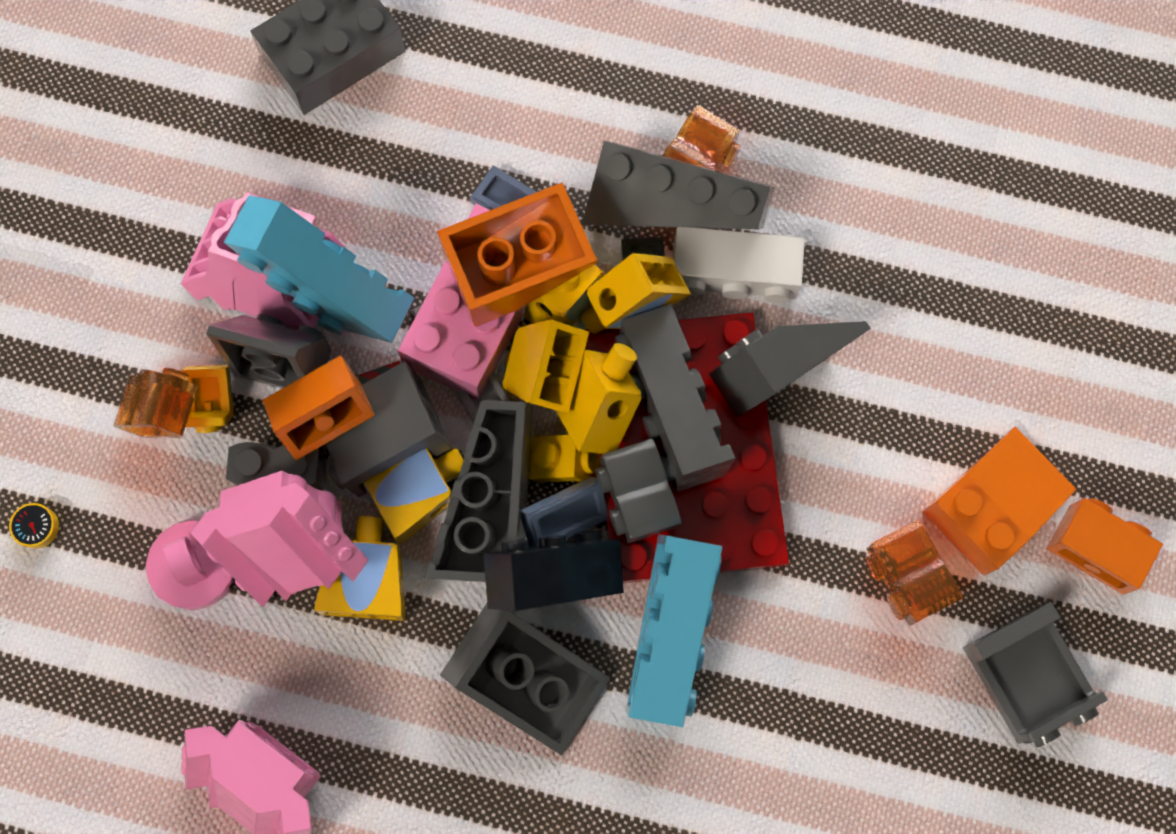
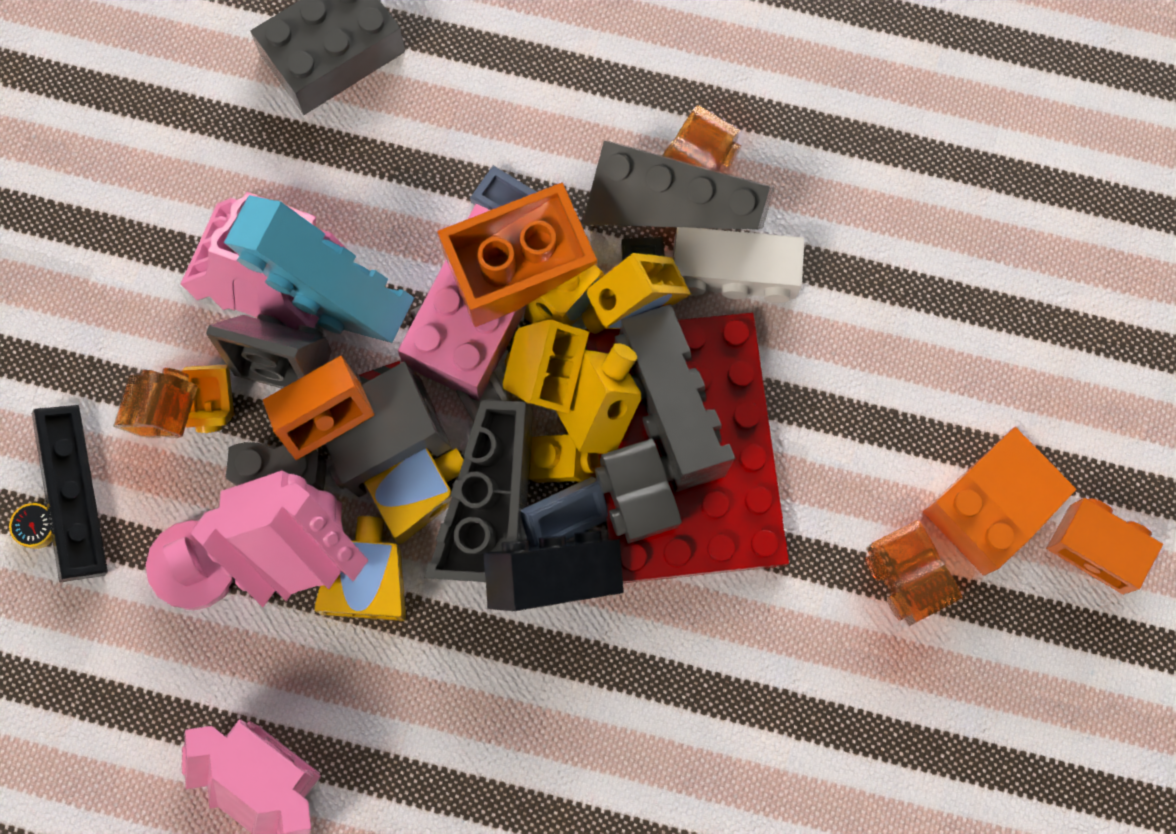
(69, 493): none -> black tile
(525, 677): dark grey slope -> none
(673, 630): medium azure wedge -> none
(770, 362): dark grey slope -> none
(1034, 677): dark grey panel -> none

